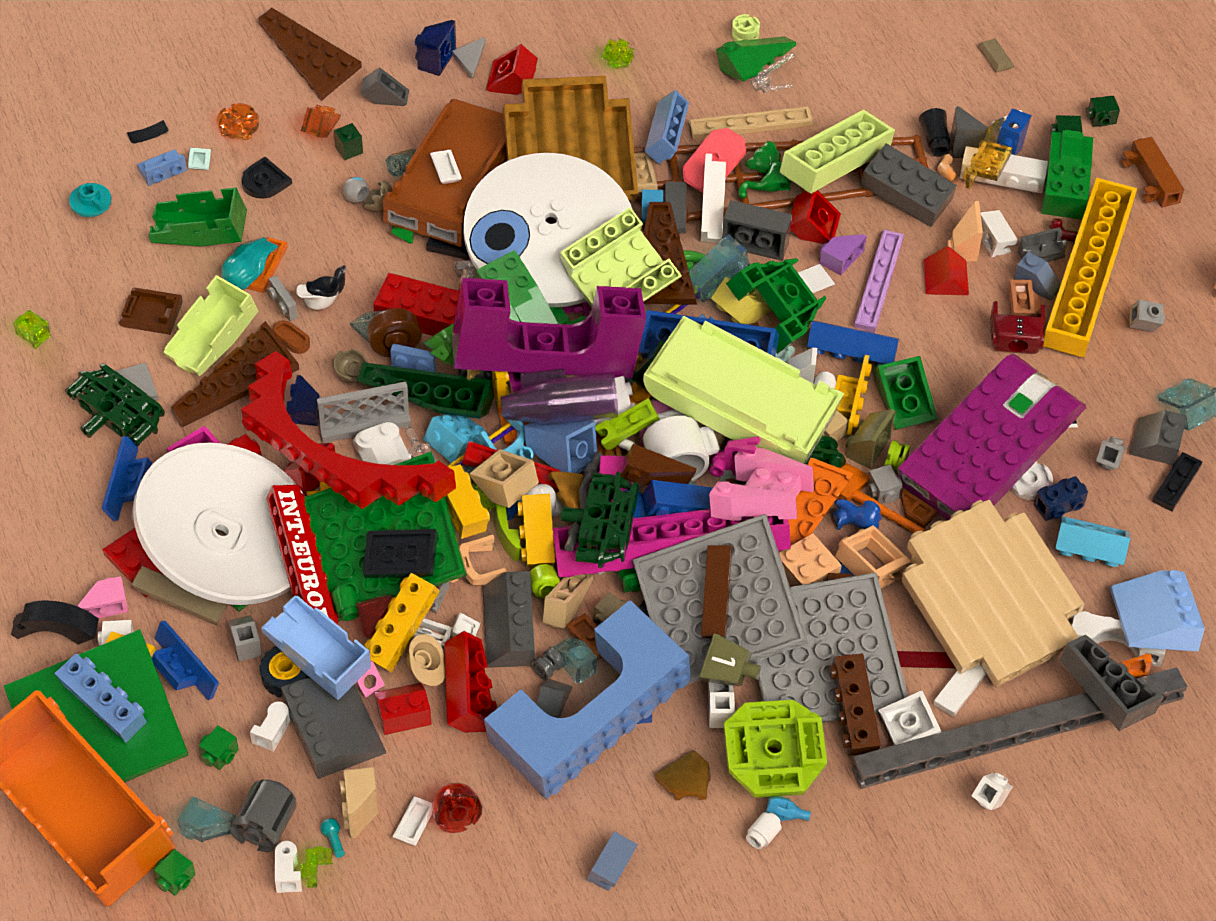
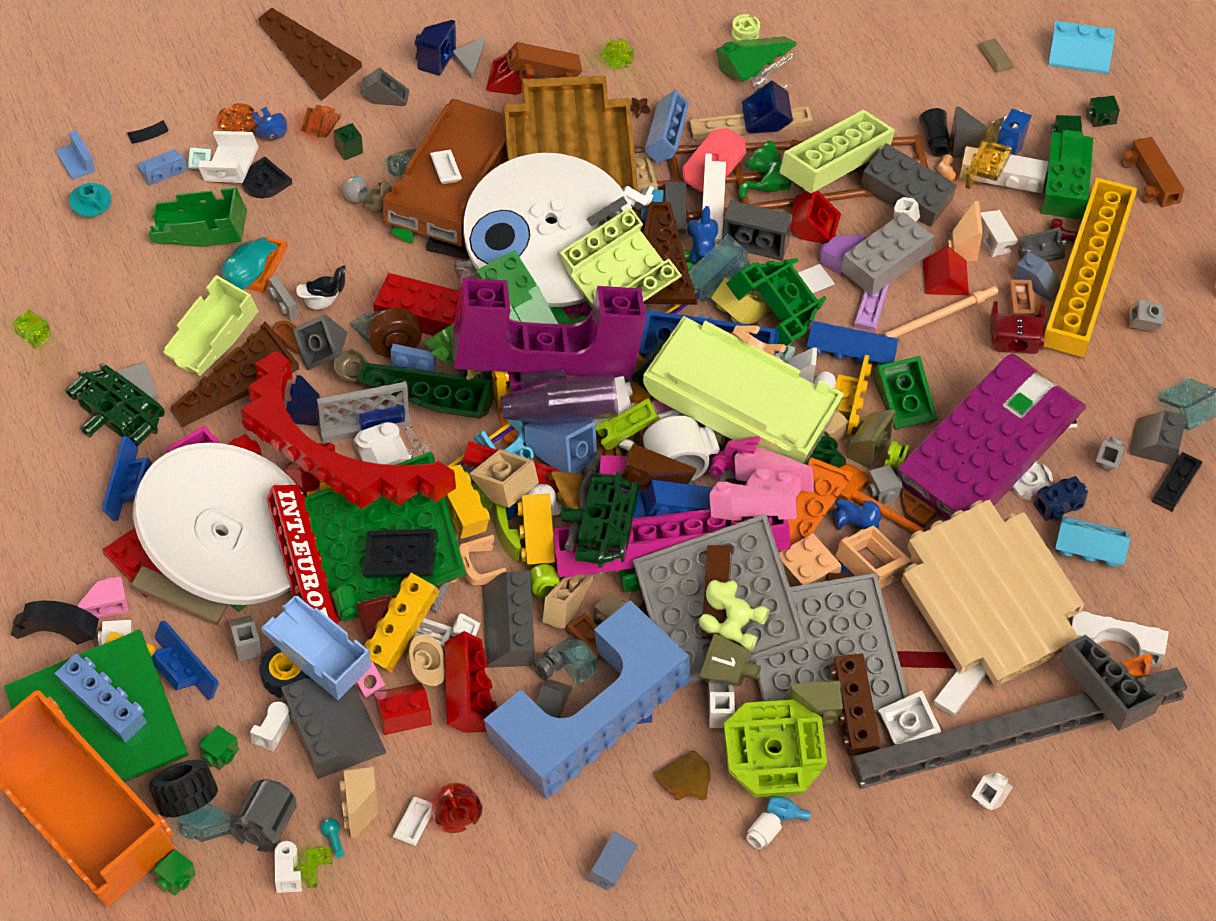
(76, 157): none -> medium blue panel
(147, 309): reddish brown container -> none
(183, 788): none -> black tyre
(231, 158): none -> white panel
(270, 126): none -> blue piece
(320, 340): none -> dark grey slope
(374, 418): none -> clear blue tile
(451, 434): medium azure bracket -> none
(542, 61): none -> dark orange brick
(608, 212): none -> dark grey wing
(638, 199): none -> white bracket
(639, 106): none -> reddish brown plant
(703, 234): none -> blue animal
(738, 612): none -> yellowish green animal
(743, 333): none -> light nougat piece
(767, 109): none -> clear blue slope
(819, 697): none -> olive slope
(887, 253): none -> light grey brick
(908, 206): none -> white rock
(976, 298): none -> light nougat bar
(1081, 47): none -> medium azure slope
(1159, 612): light blue slope -> none

